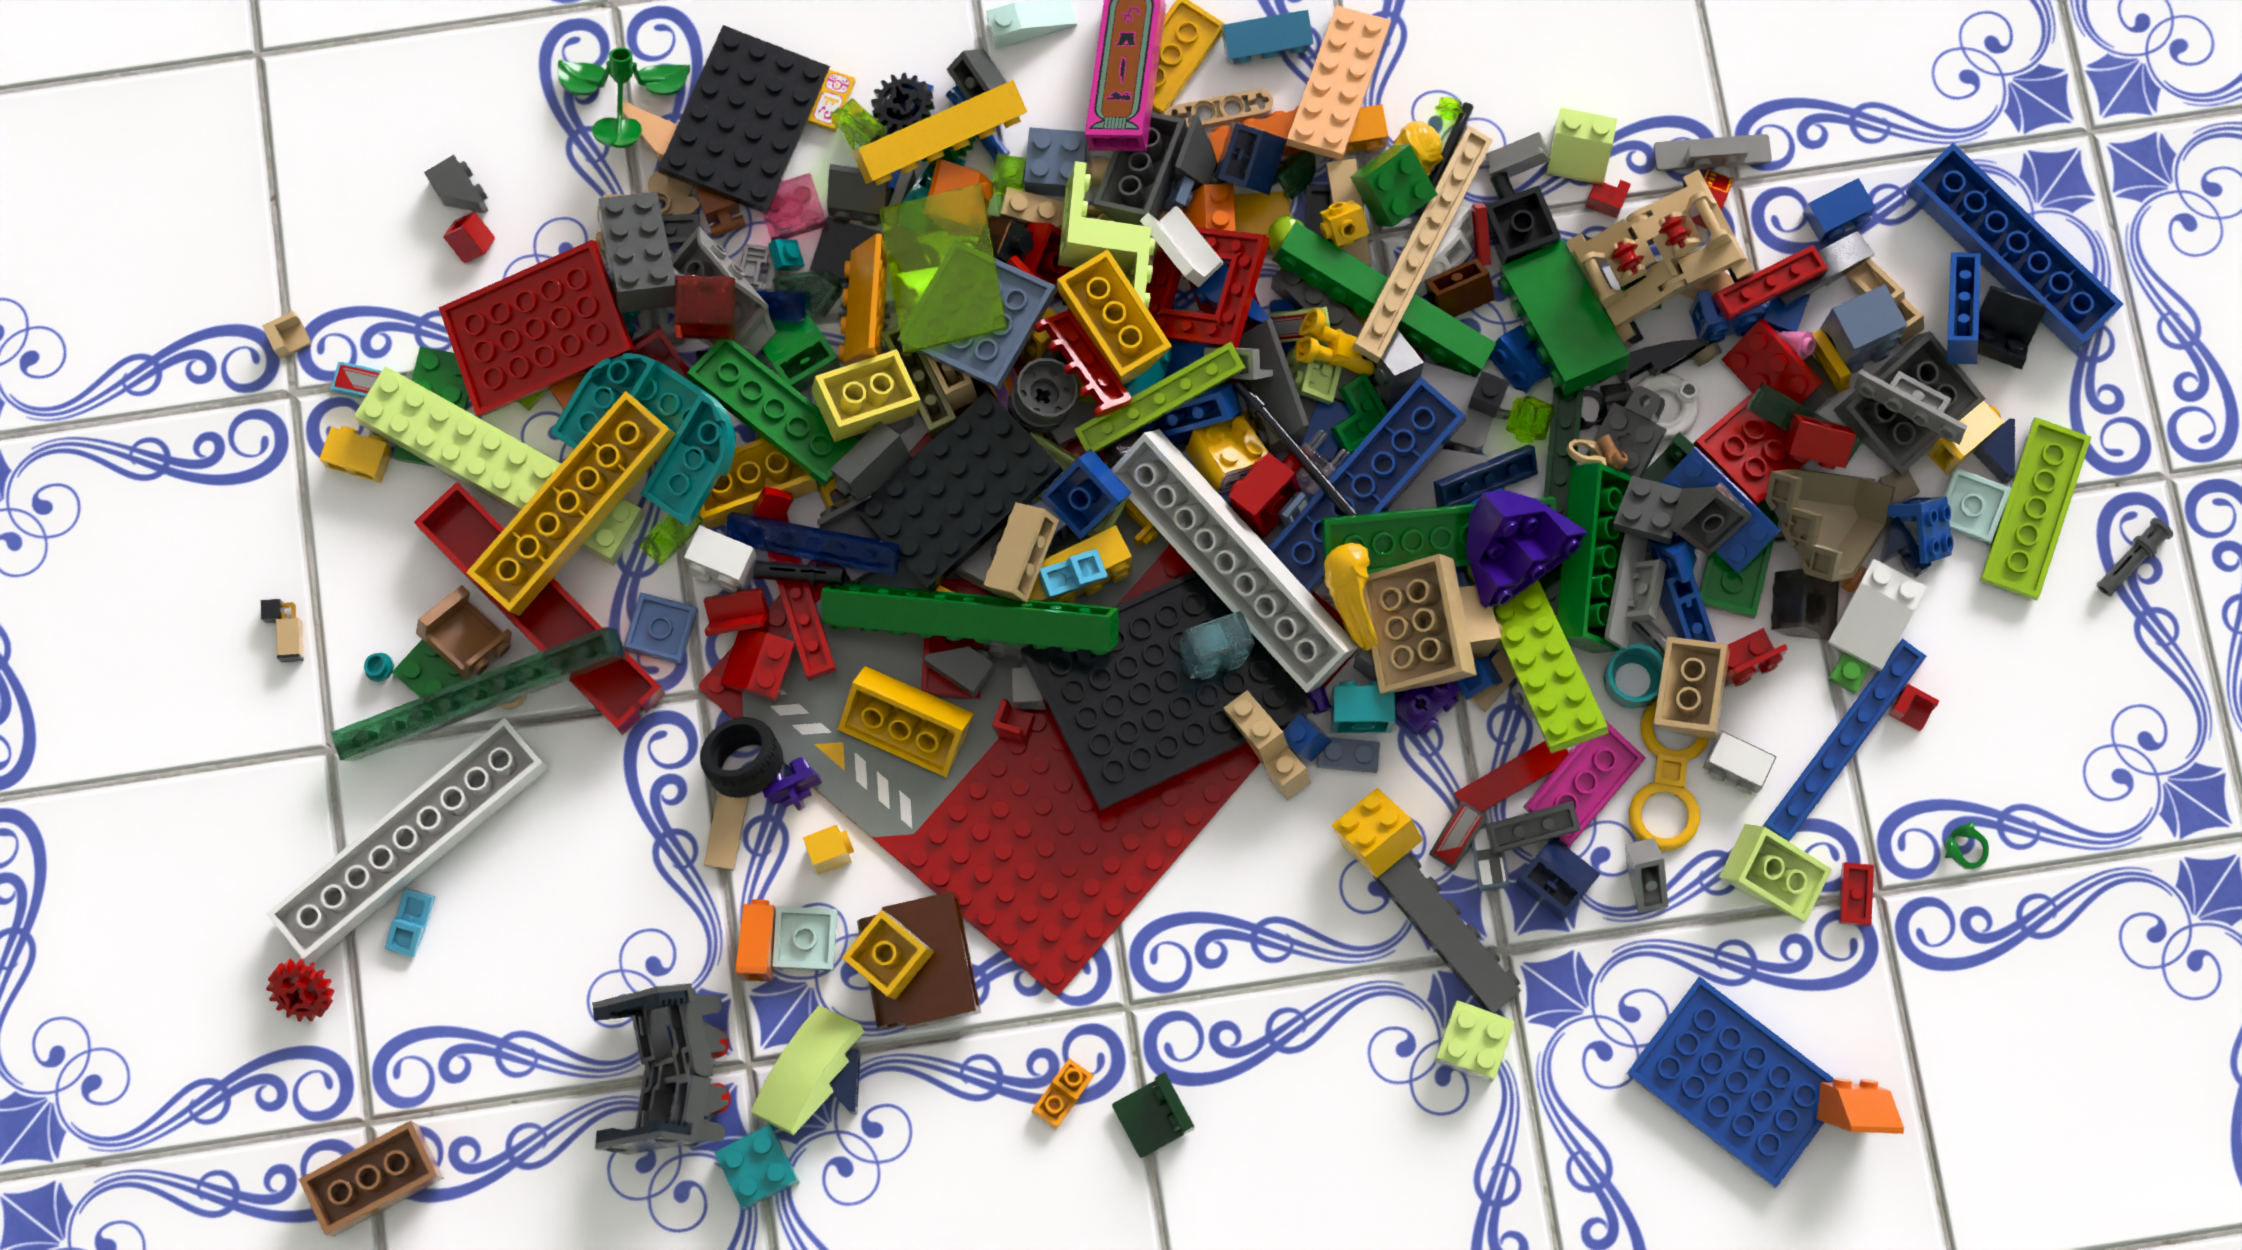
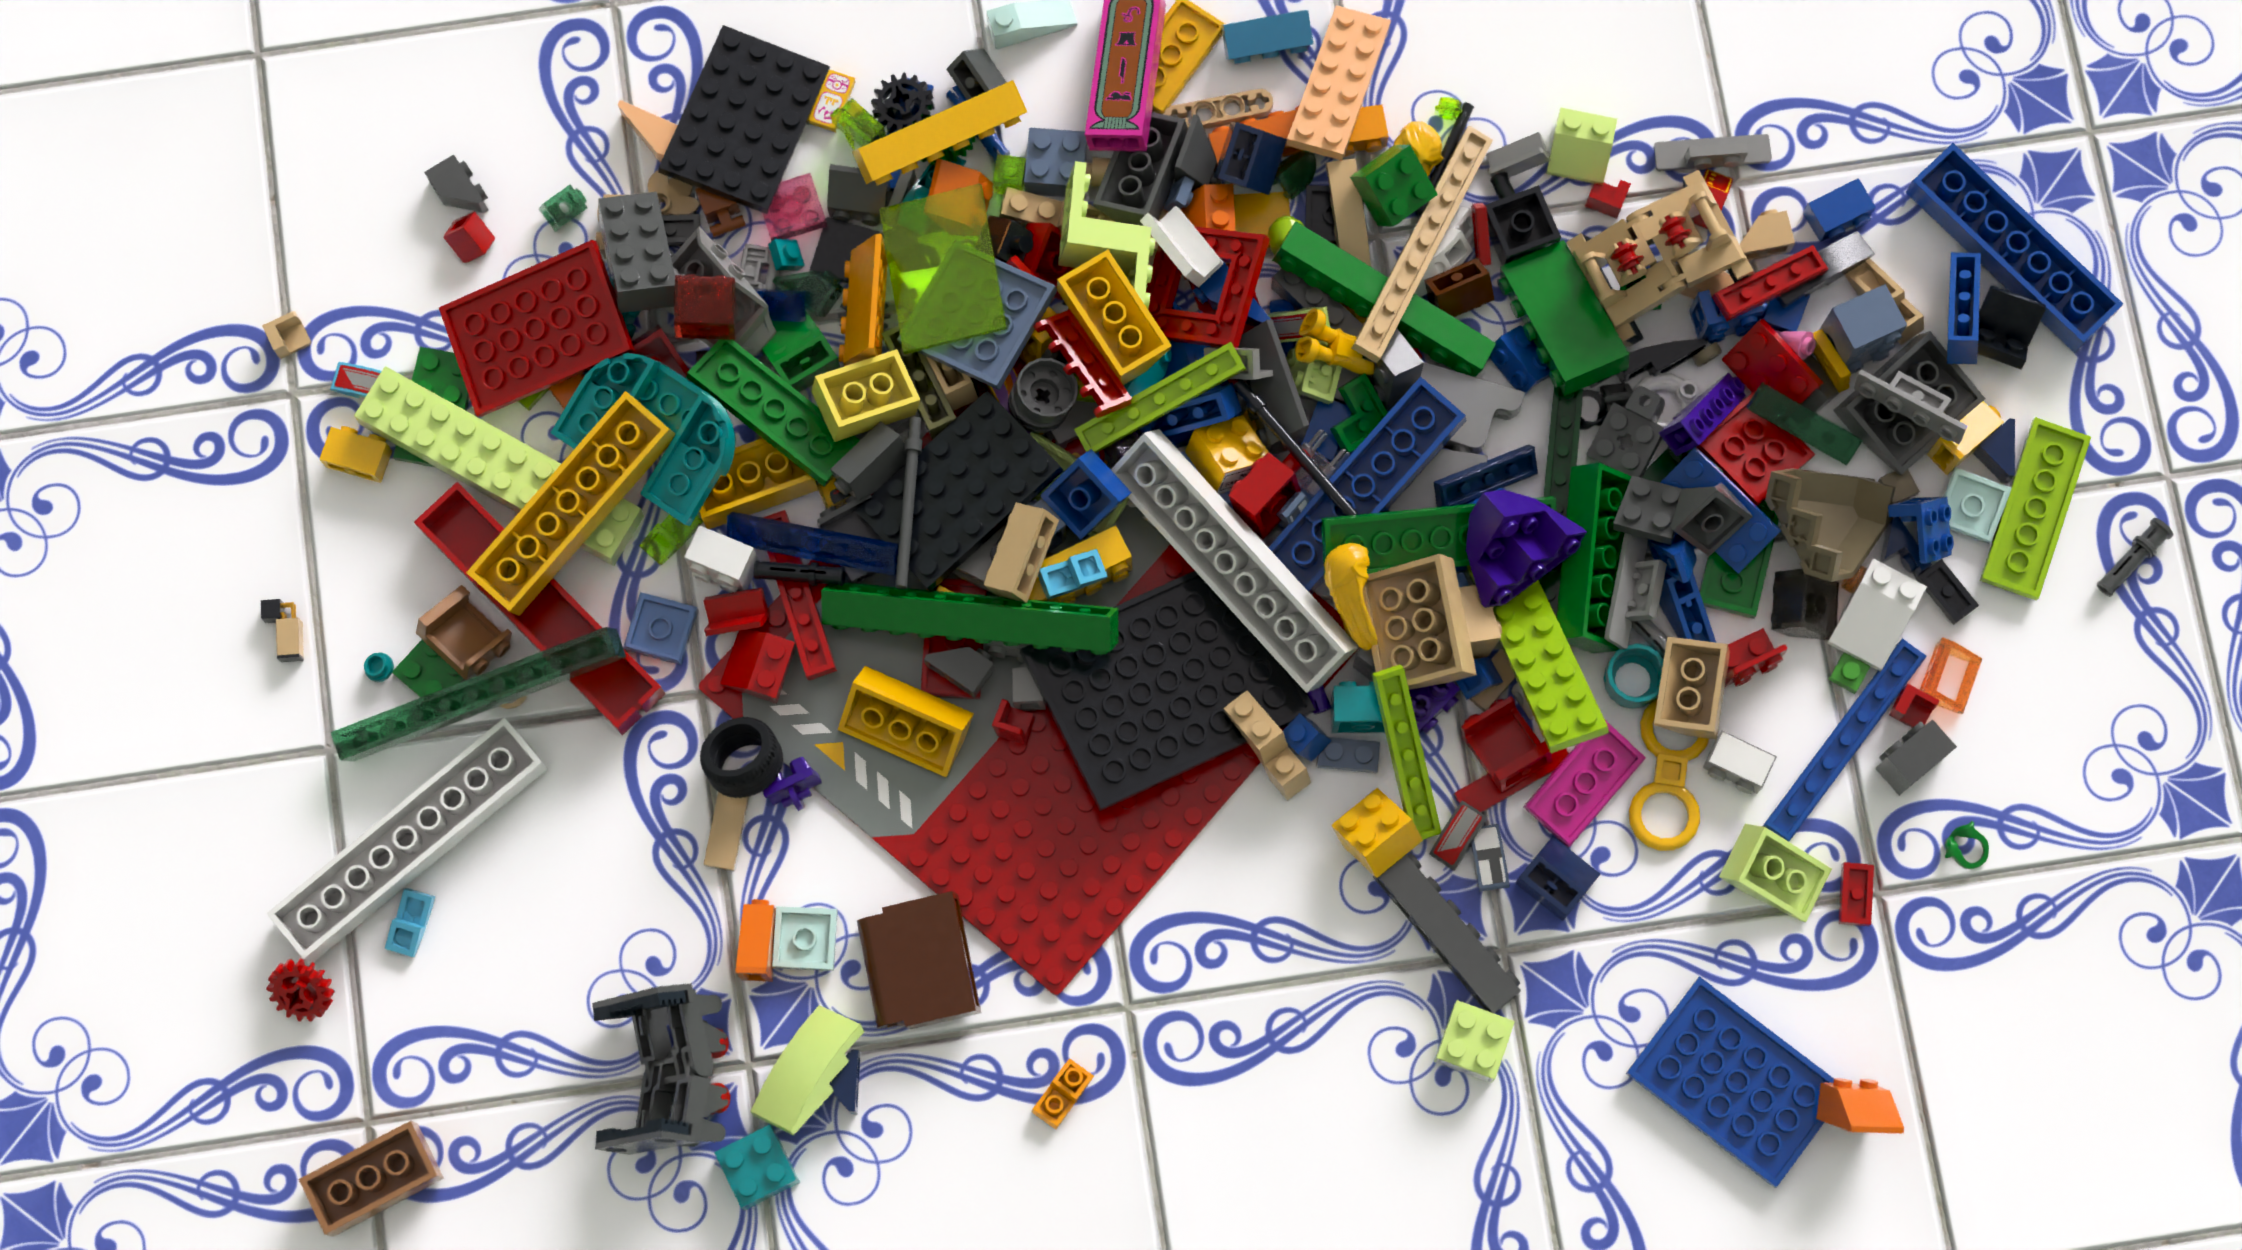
(554, 215): none -> clear green brick
(586, 77): green plant -> none
(772, 503): red tile -> none
(829, 849): yellow brick -> none
(887, 954): yellow brick -> none
(912, 448): none -> dark grey bar
(1148, 530): yellow bracket -> none
(1153, 1116): dark green bracket -> none
(1216, 645): clear light blue brick -> none
(1343, 223): yellow brick -> none
(1406, 749): none -> lime plate
(1488, 394): black brick -> none
(1505, 744): none -> red panel
(1530, 419): clear neon green brick -> none
(1532, 827): dark grey tile -> none
(1596, 453): tan piece -> none
(1614, 458): medium nougat arm -> none
(1647, 874): light grey slope -> none
(1703, 414): none -> dark purple slope
(1768, 236): none -> tan slope
(1819, 441): red brick -> none
(1921, 751): none -> dark grey brick
(1935, 668): none -> clear orange tile
(1947, 592): none -> black plate

